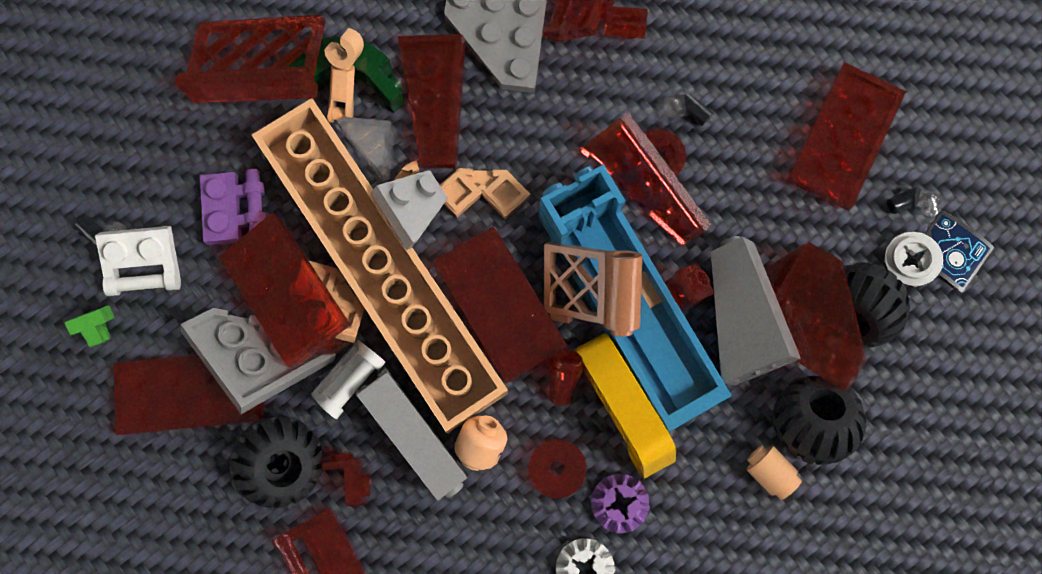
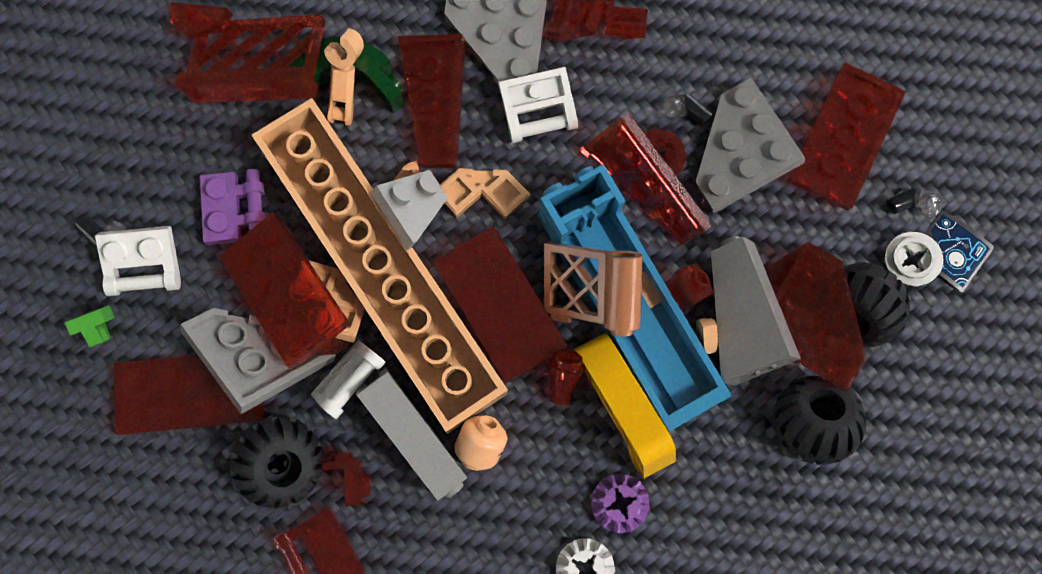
(198, 20): none -> clear red plate
(372, 140): clear slope -> none
(537, 93): none -> white plate
(569, 457): clear red piece -> none
(707, 334): none -> light nougat tile
(744, 148): none -> light grey plate
(773, 471): light nougat brick -> none

